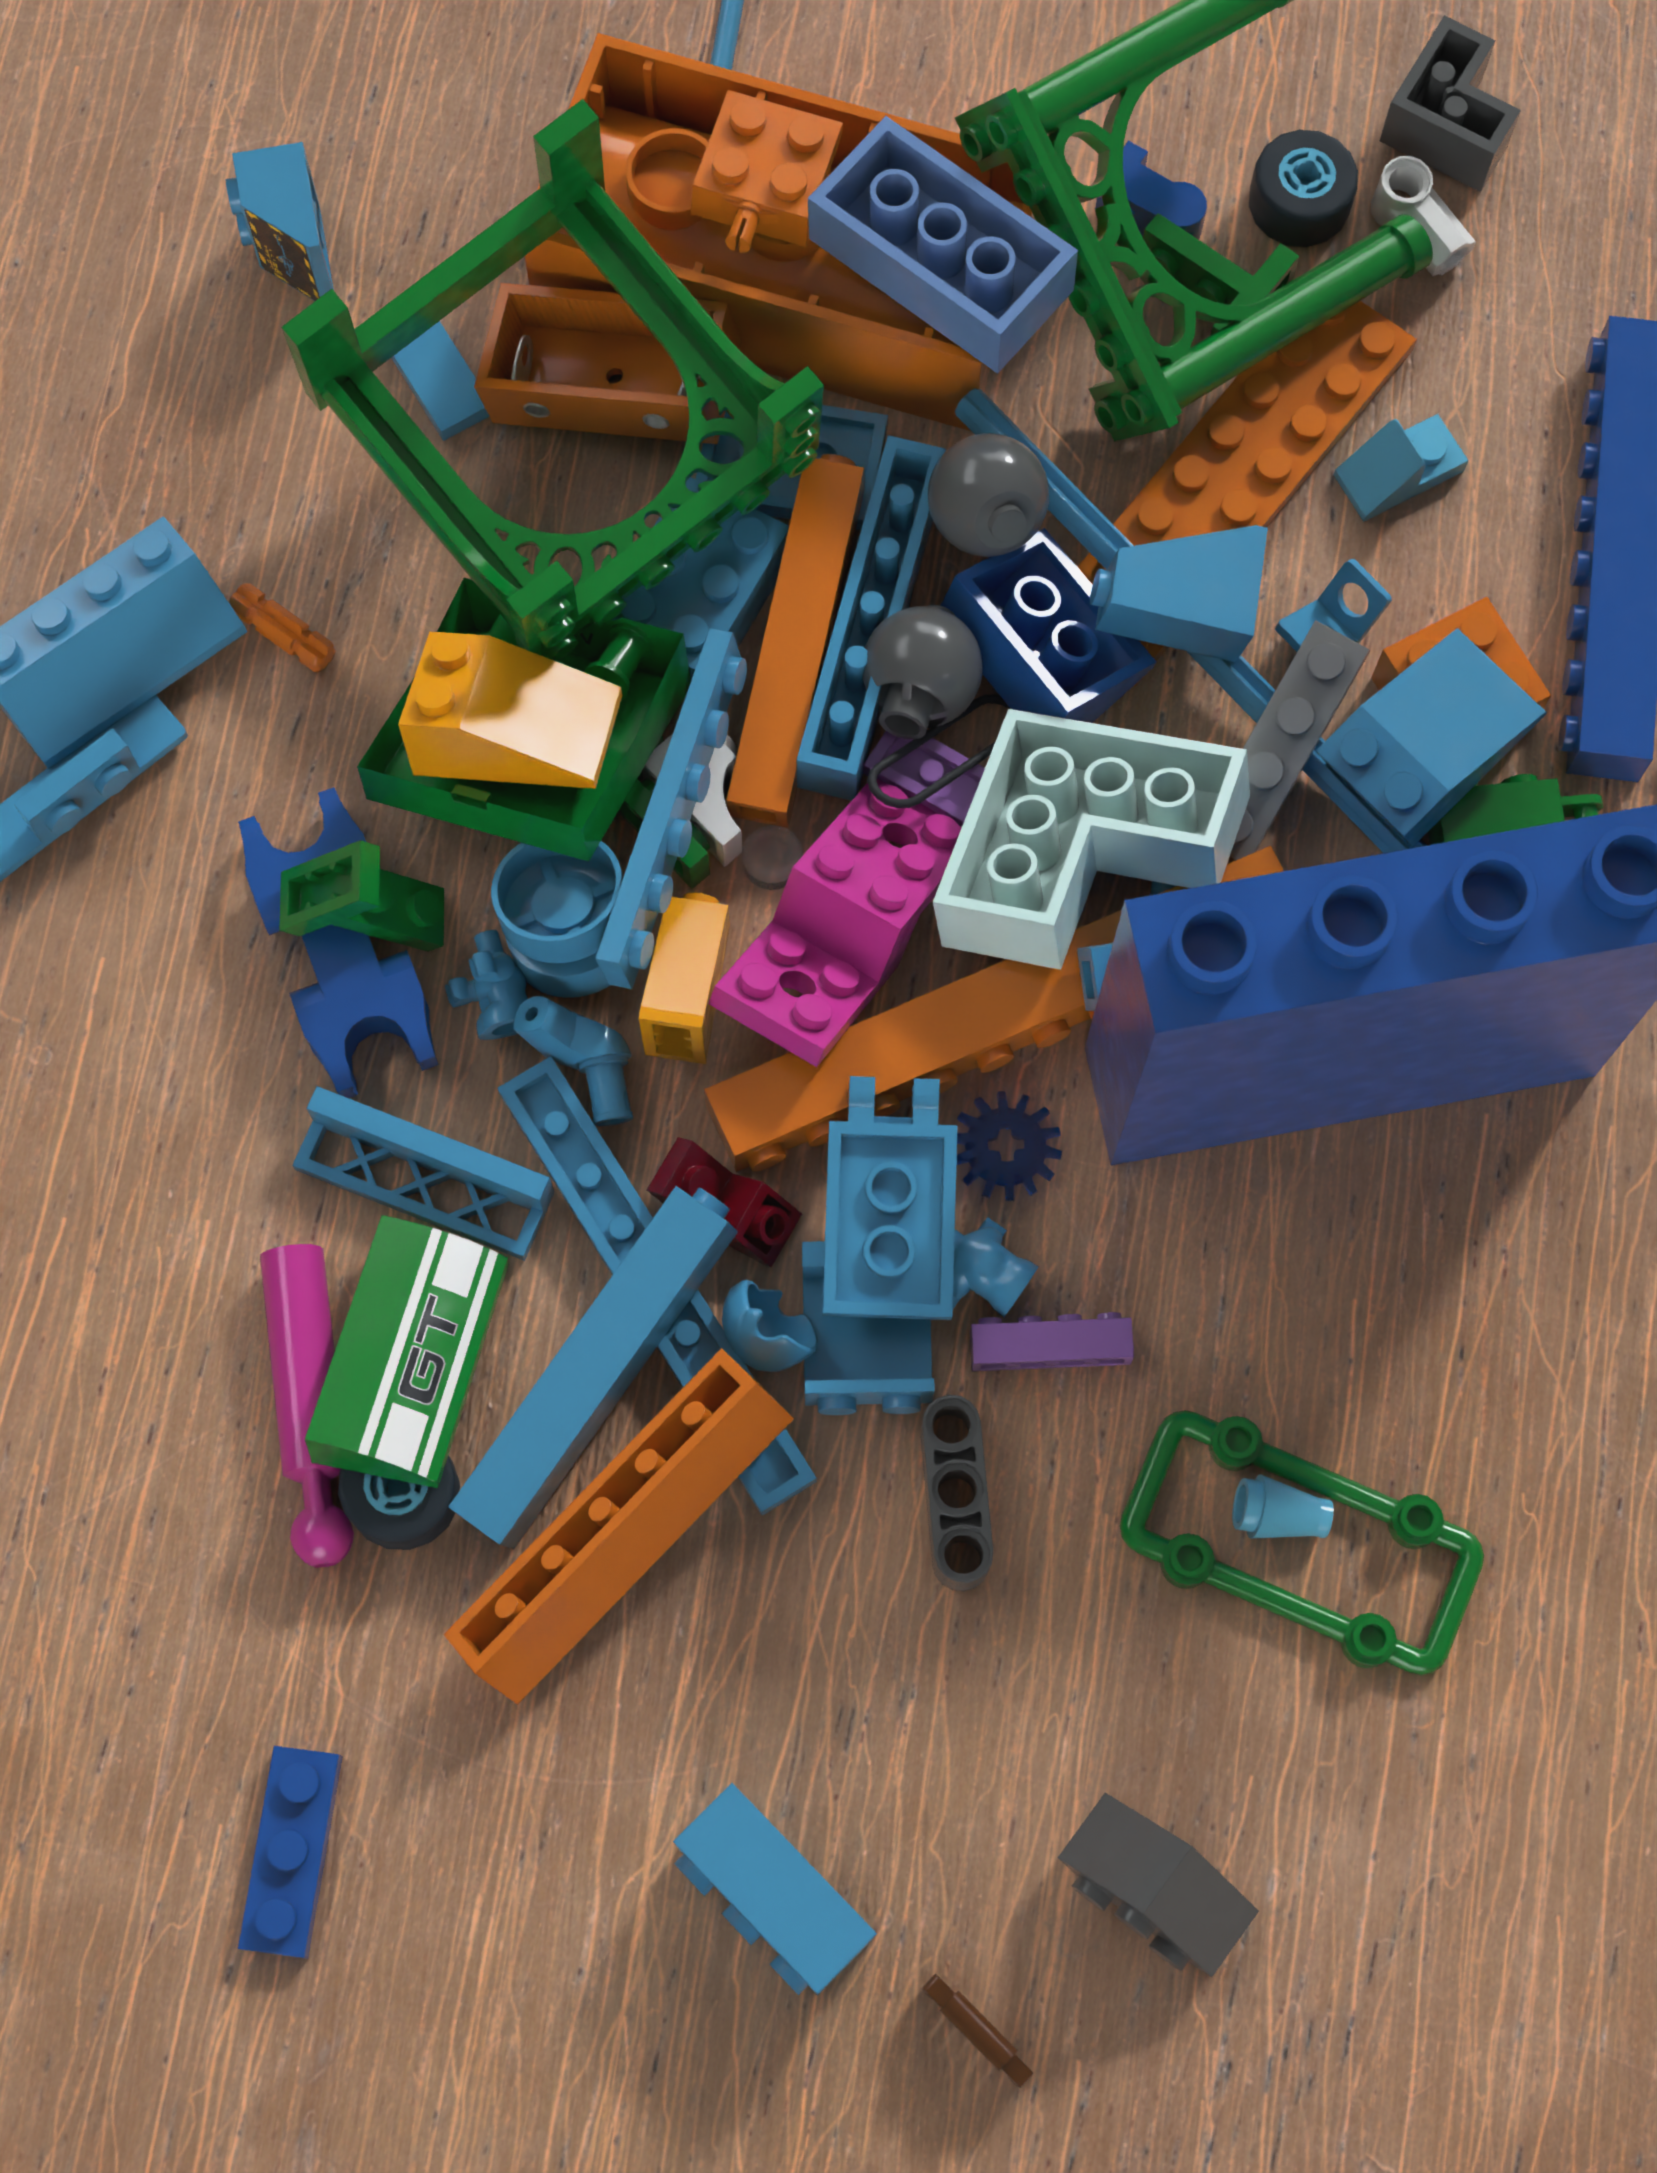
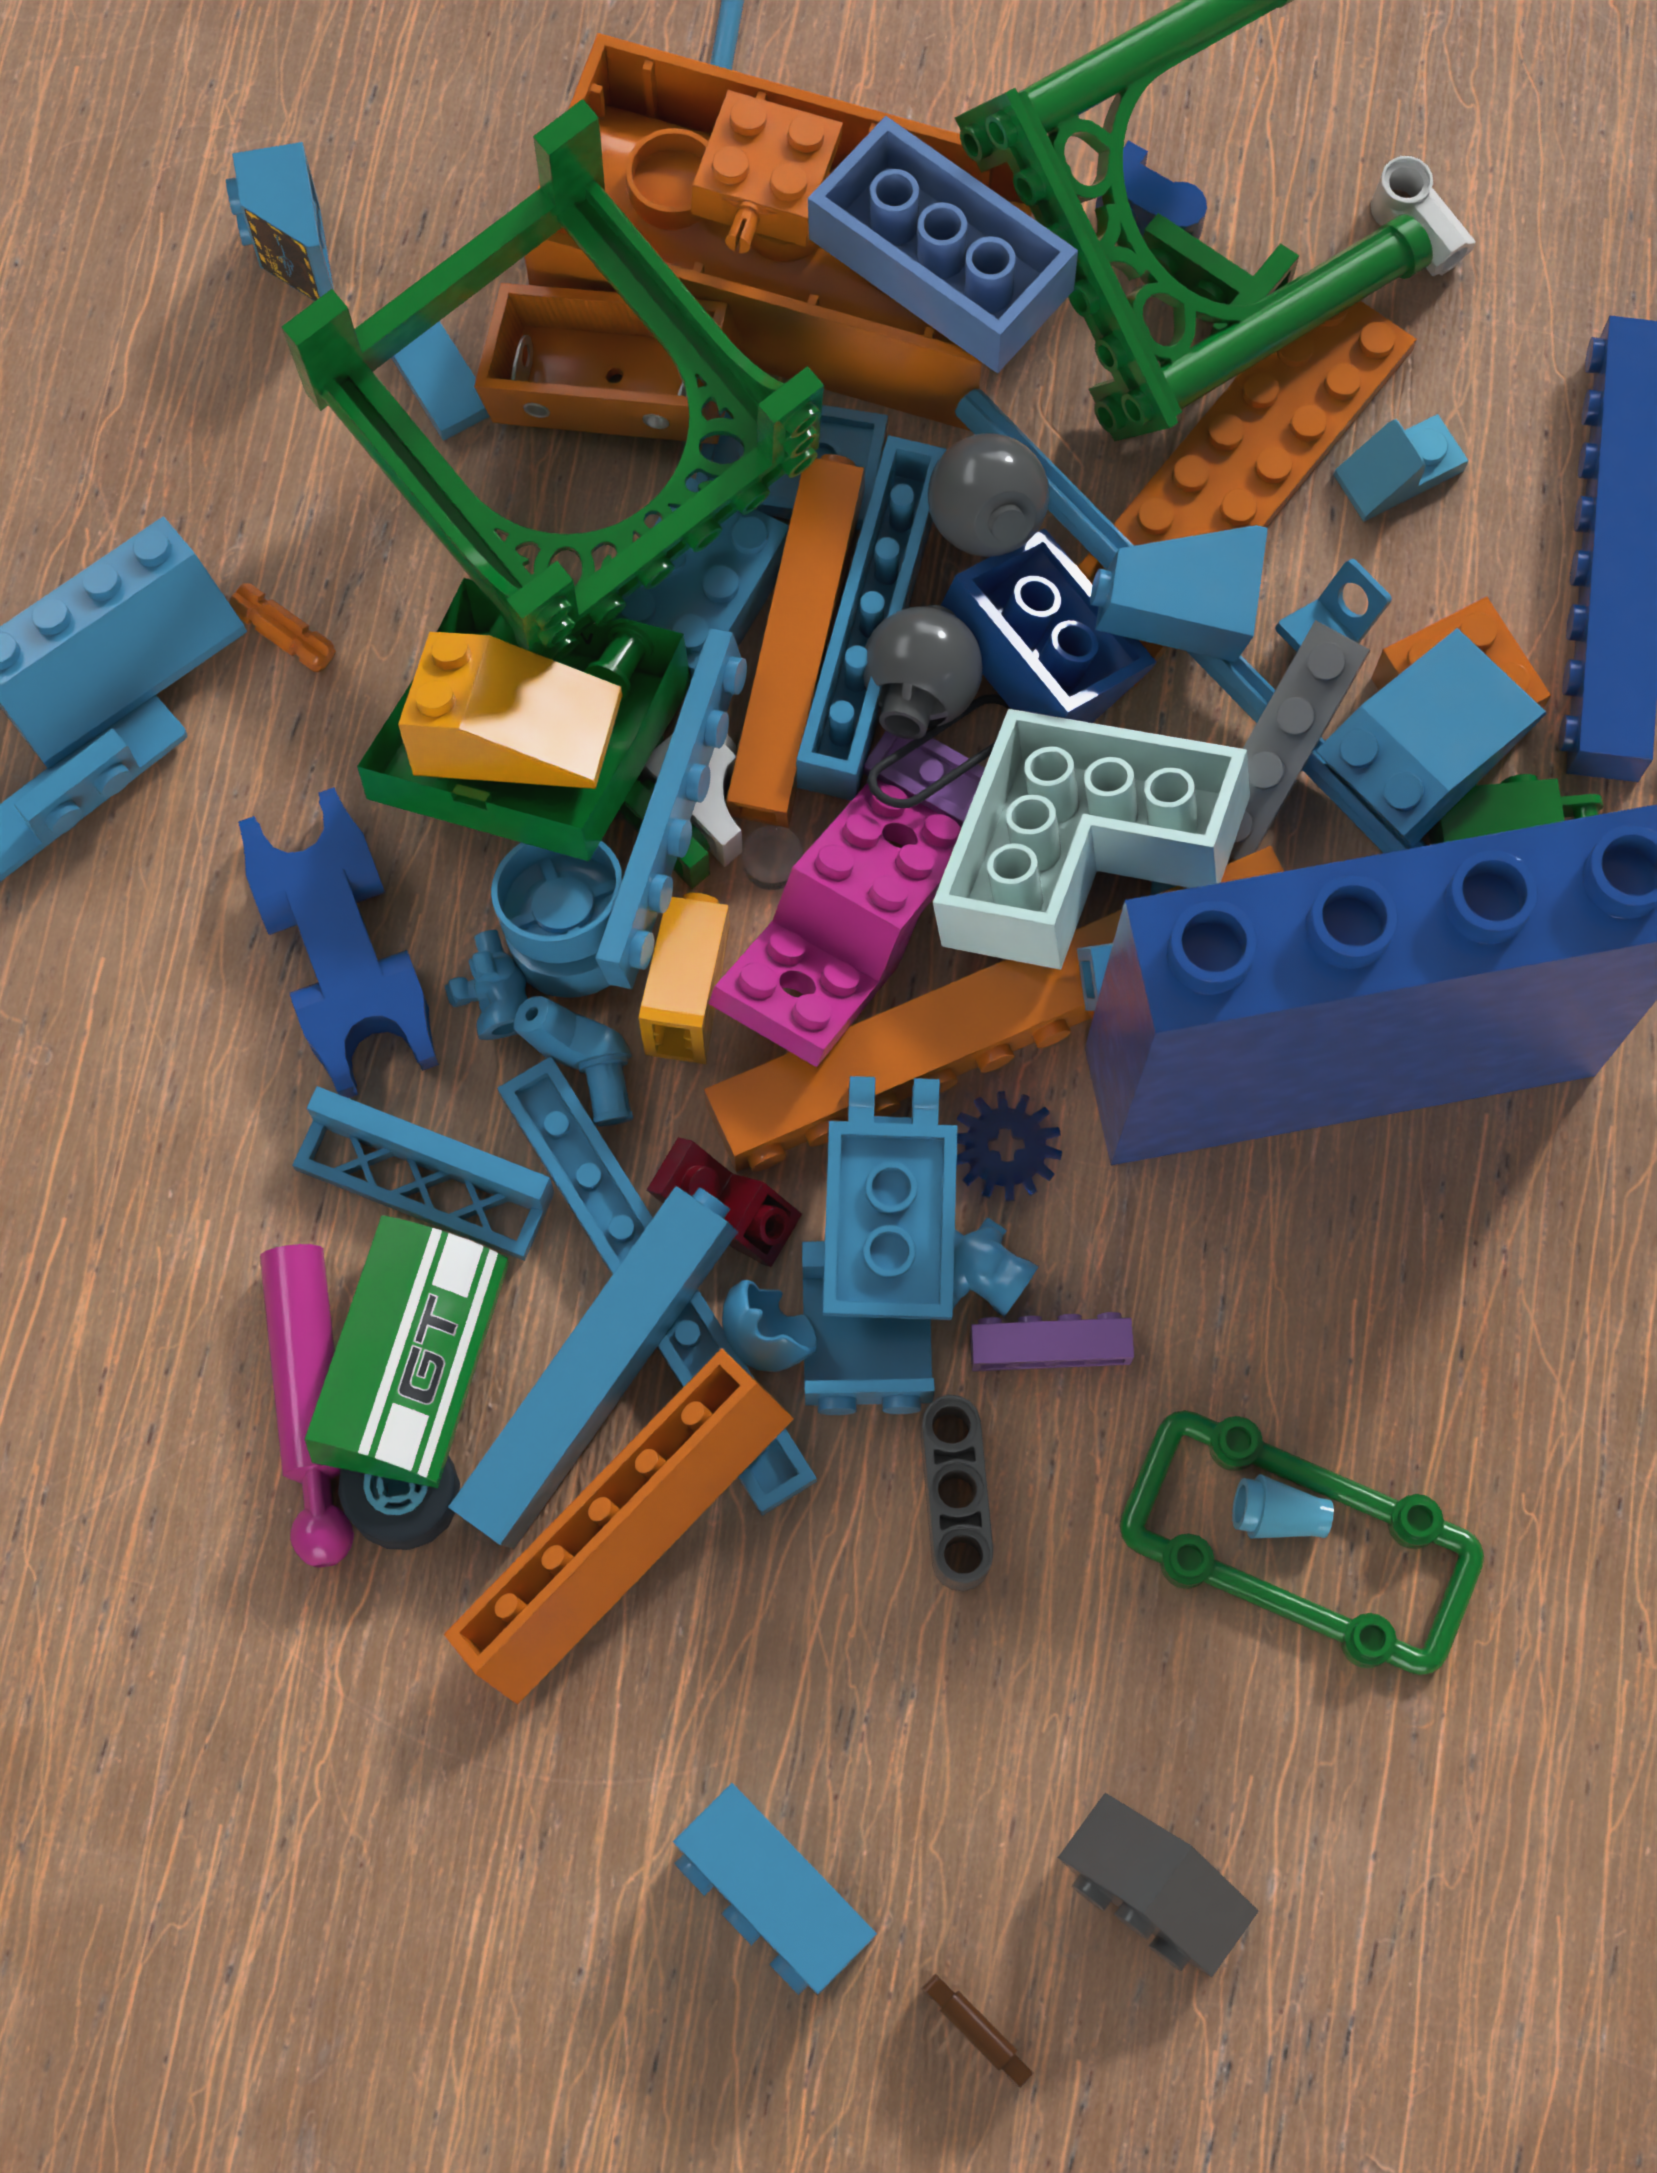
(290, 1852): blue plate -> none
(355, 894): green bracket -> none
(1303, 188): black wheel -> none
(1444, 114): dark grey brick -> none

